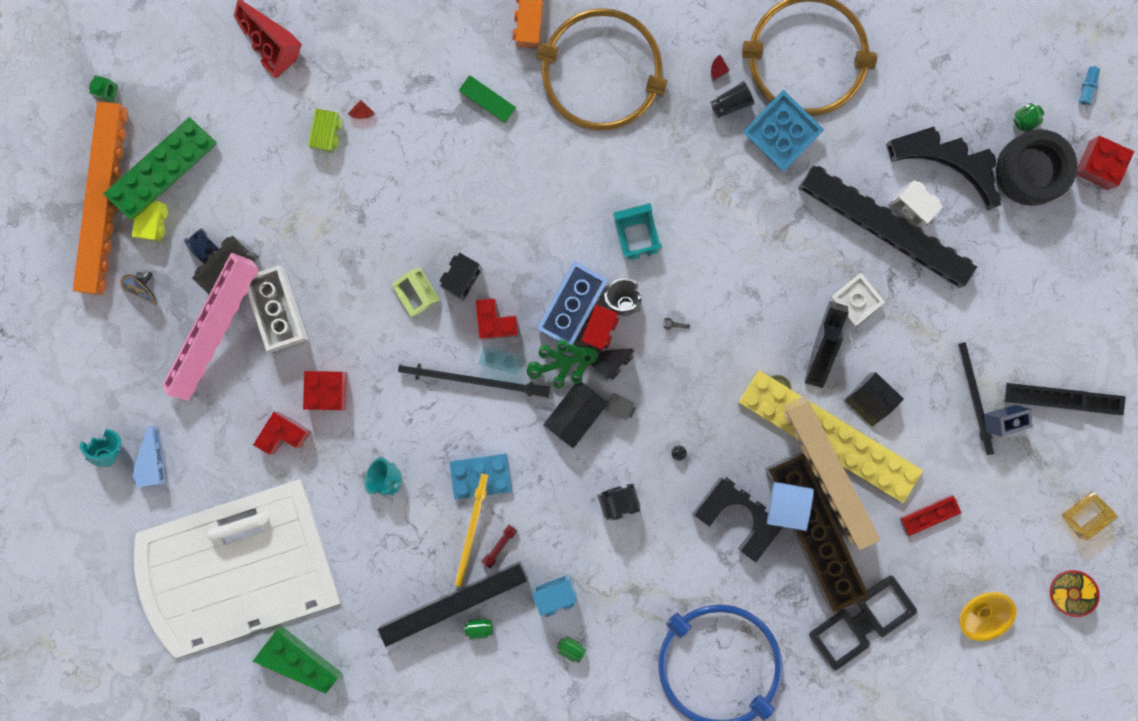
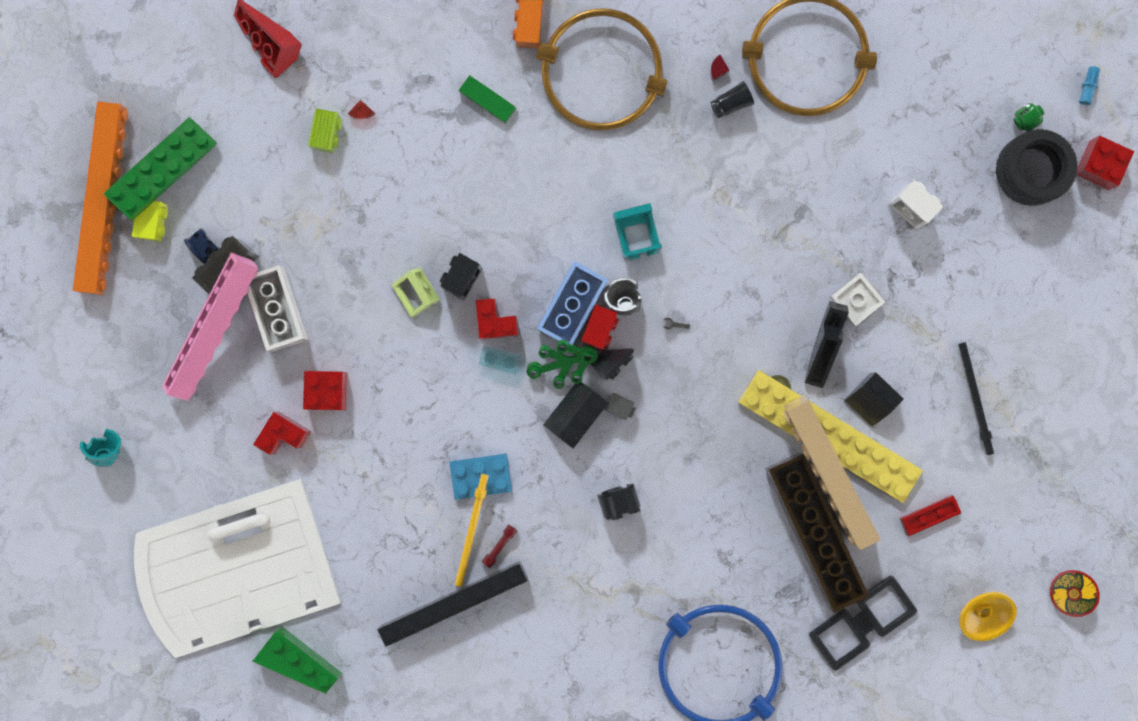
(99, 87): green brick -> none
(137, 285): shield -> none
(149, 463): light blue slope -> none
(382, 478): teal helmet -> none
(479, 629): green brick -> none
(529, 388): black bar -> none
(555, 595): dark azure brick -> none
(571, 649): green brick -> none
(678, 449): black hinge -> none
(725, 494): black arch -> none
(783, 130): dark azure plate -> none
(790, 506): light blue slope -> none
(887, 227): black brick -> none
(954, 154): black arch -> none
(1008, 420): dark blue brick -> none
(1065, 399): black slope -> none
(1094, 525): clear yellow tile -> none

